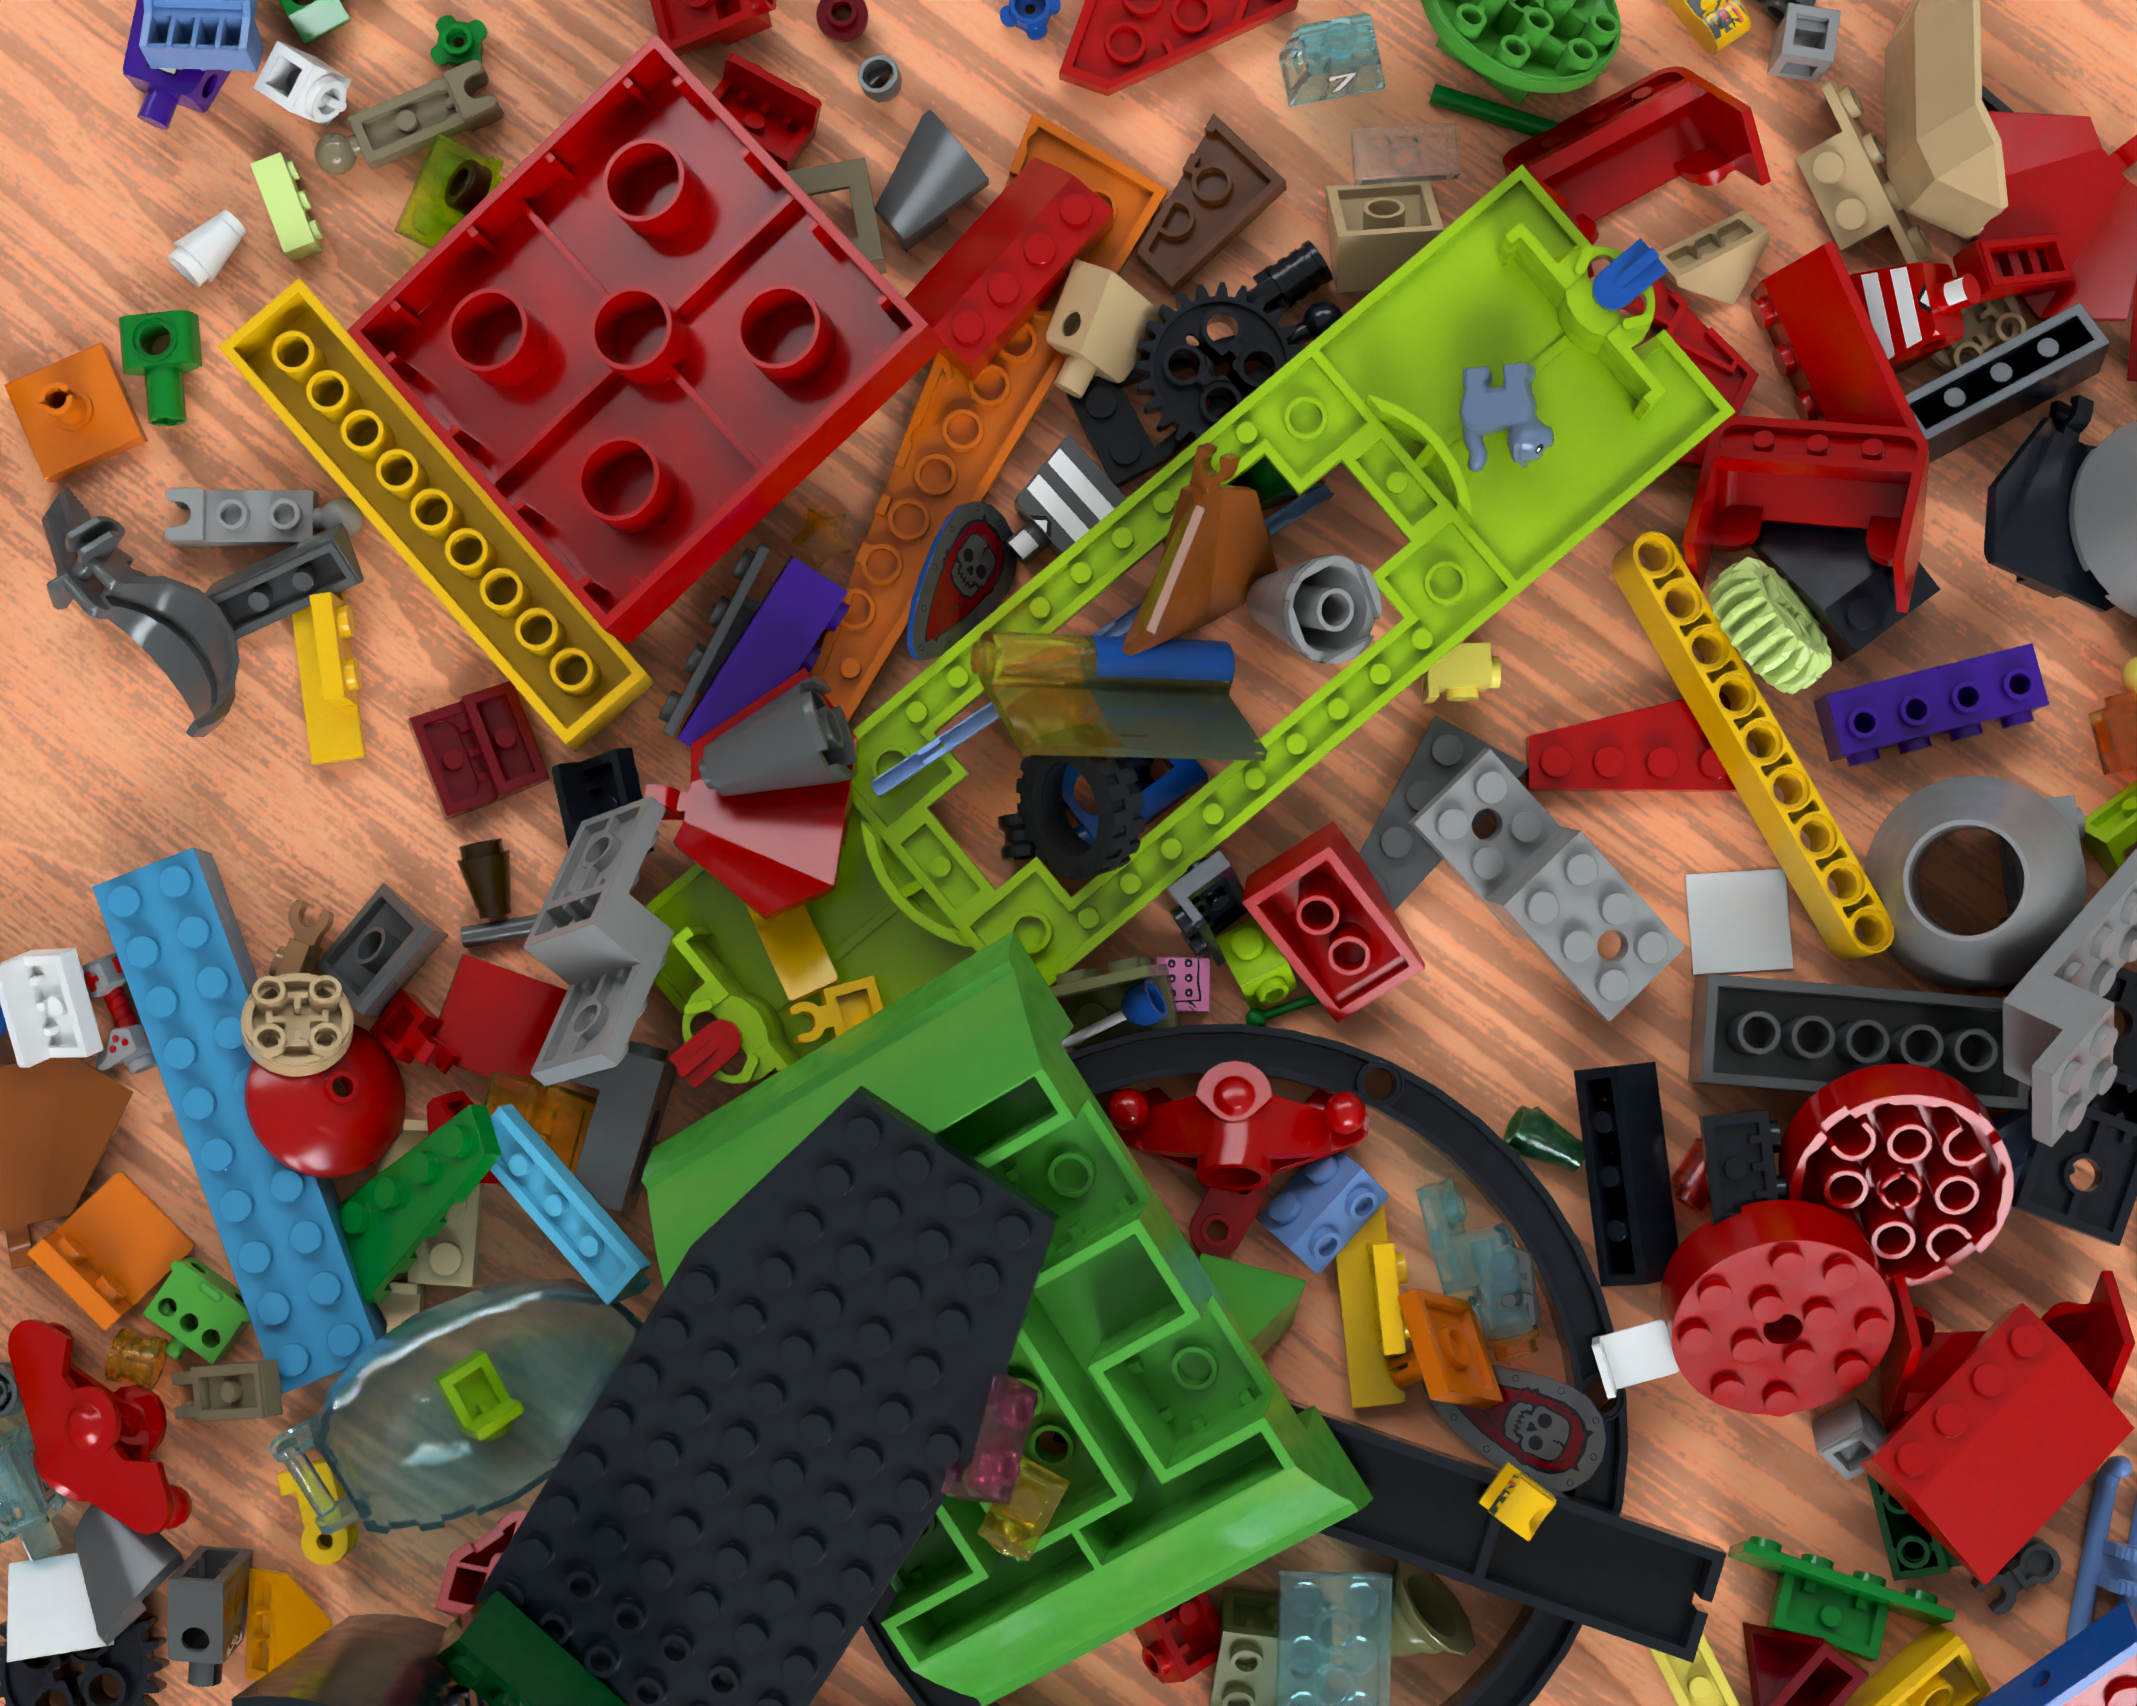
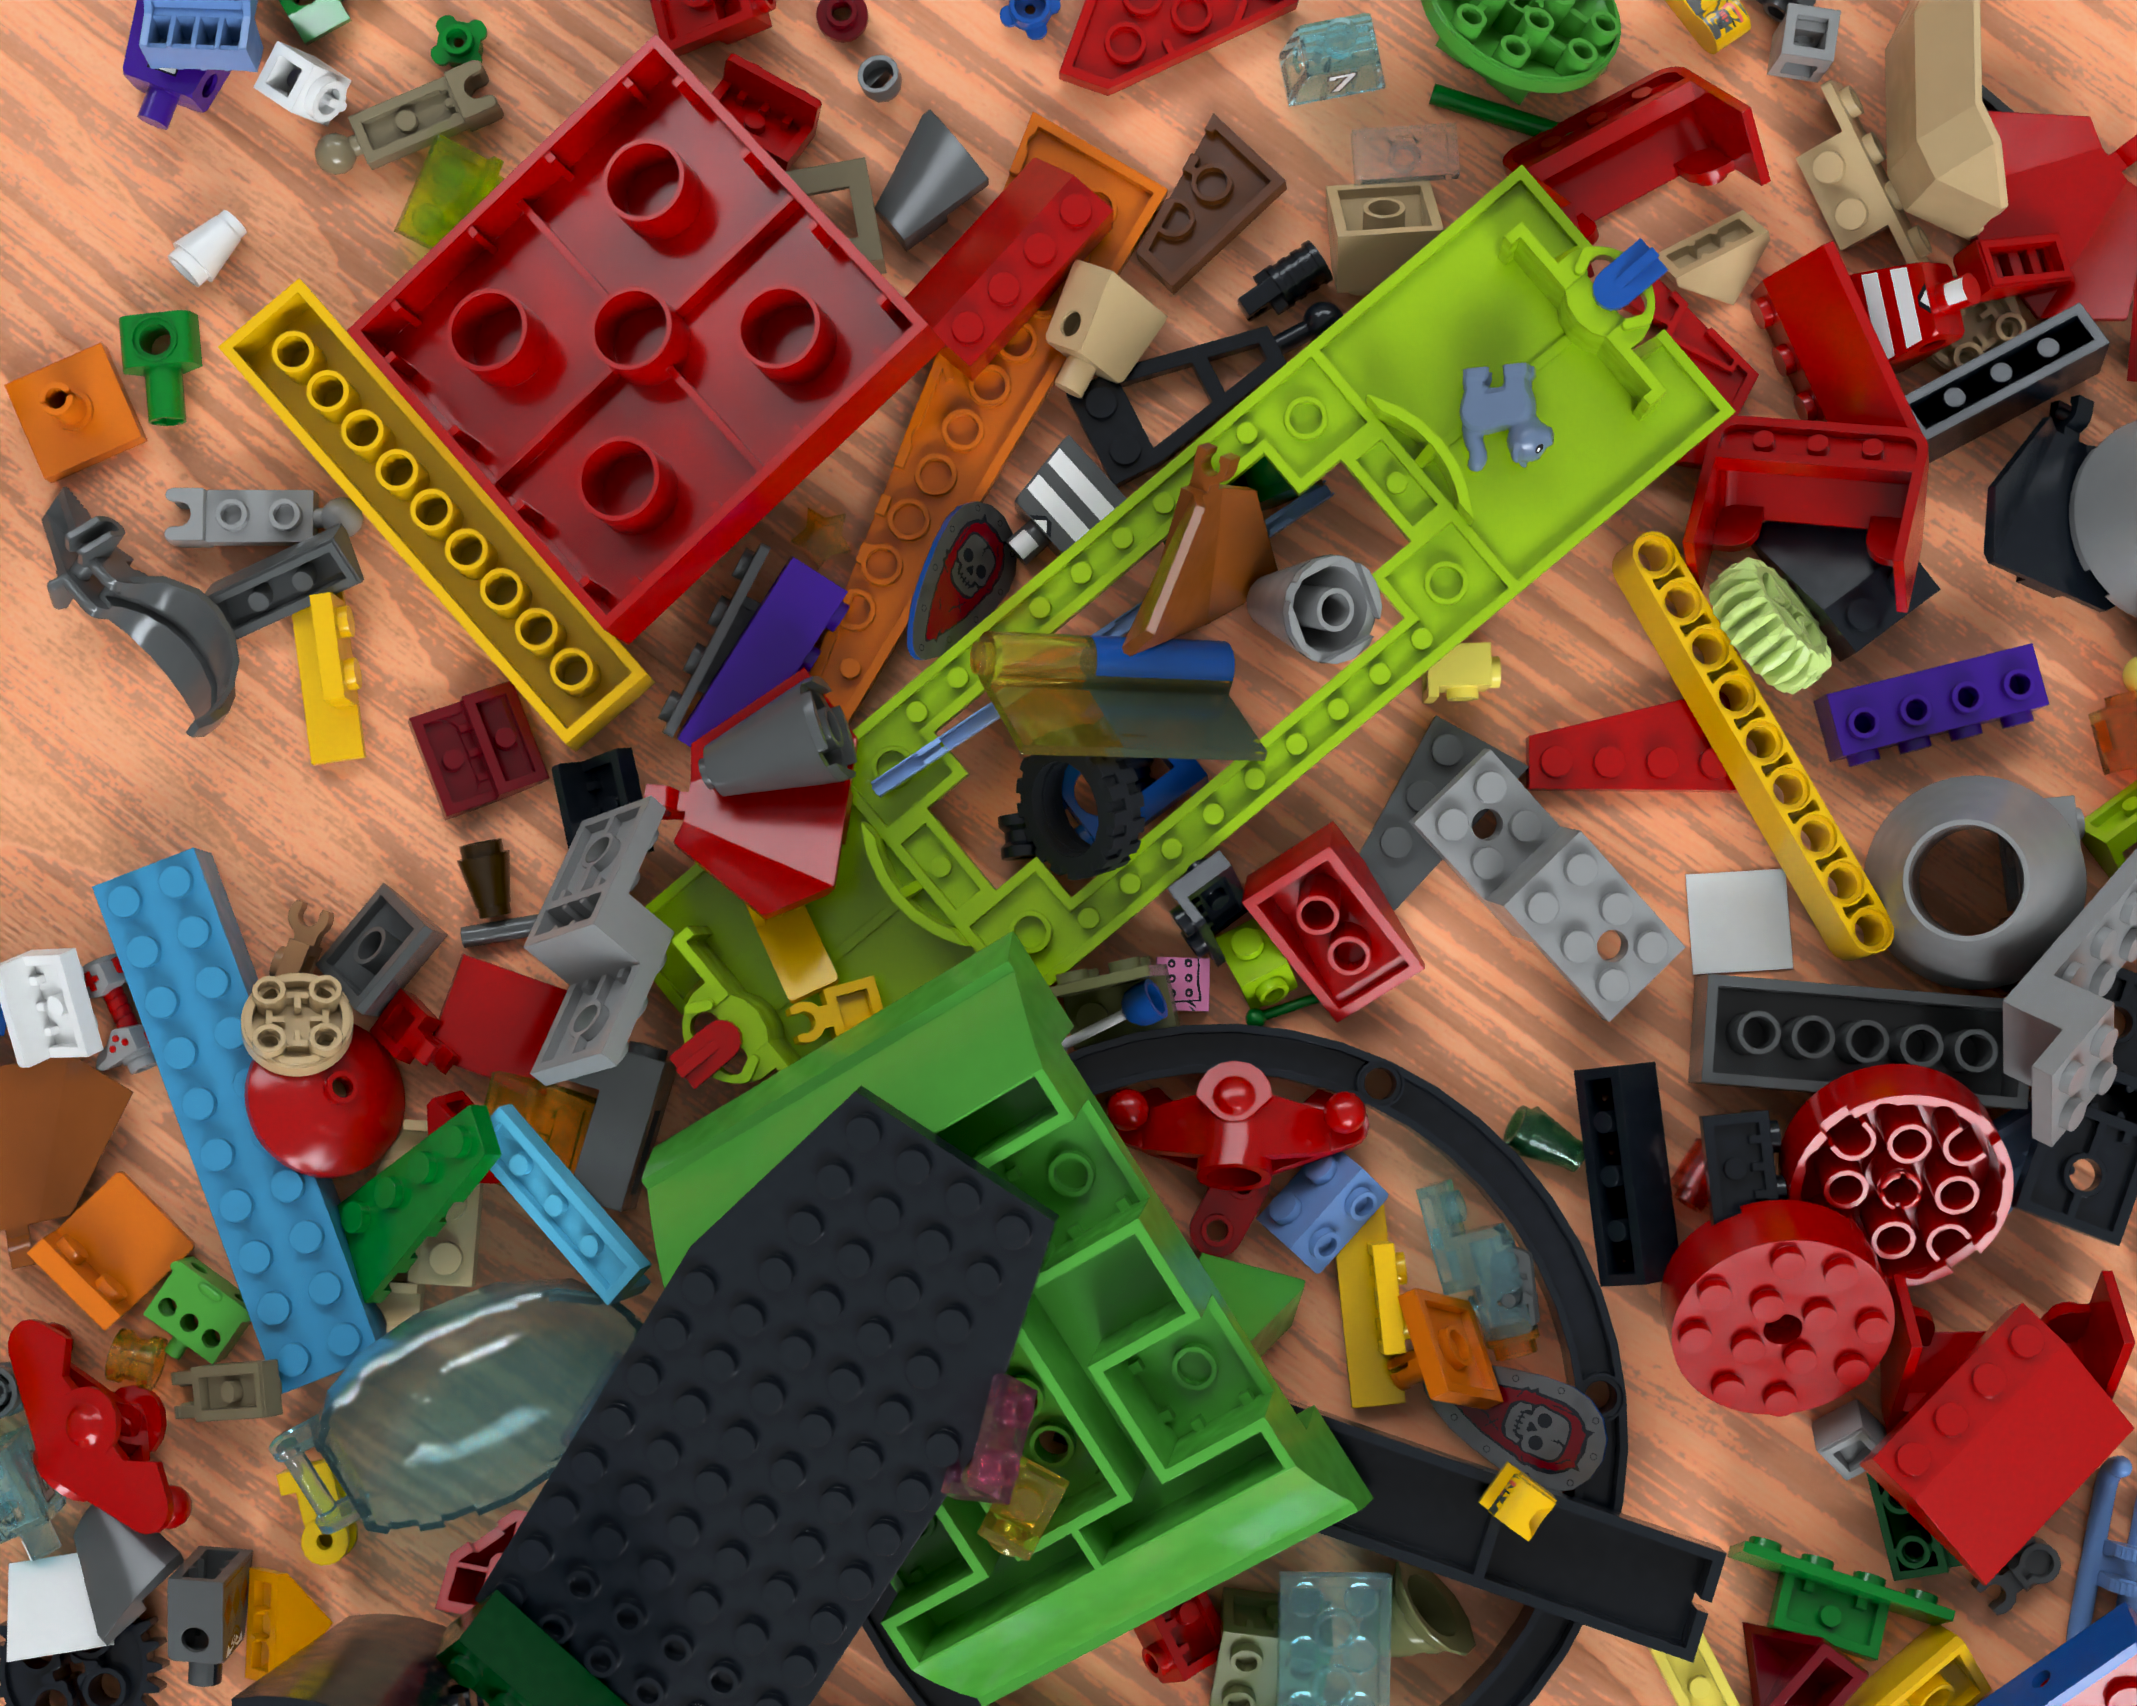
(287, 206): yellowish green piece -> none
(467, 186): dark brown tile -> none
(478, 1398): lime bracket -> none
(1255, 338): black gear -> none
(1634, 1355): white bracket -> none

